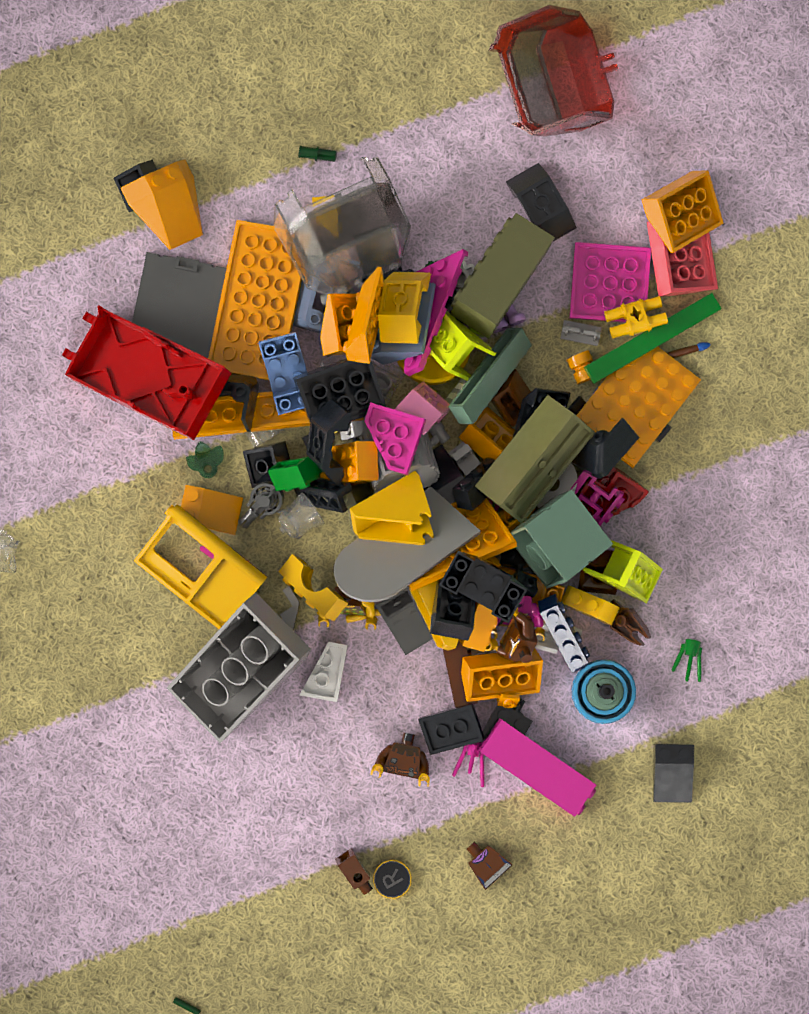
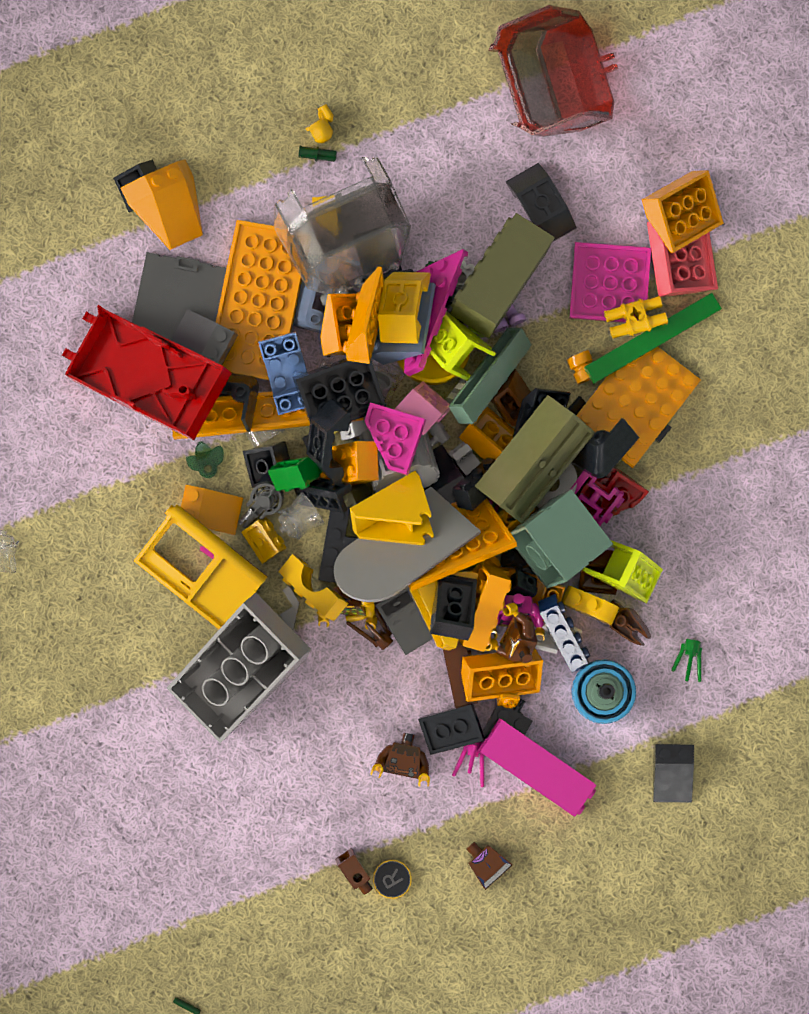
(204, 337): none -> dark grey slope
(264, 539): none -> yellow bracket
(321, 129): none -> yellow piece
(327, 675): white wing -> none
(334, 543): none -> black plate
(381, 638): none -> reddish brown plant
(484, 584): black slope -> none
(580, 333): light grey hinge -> none
(689, 349): reddish brown piece -> none

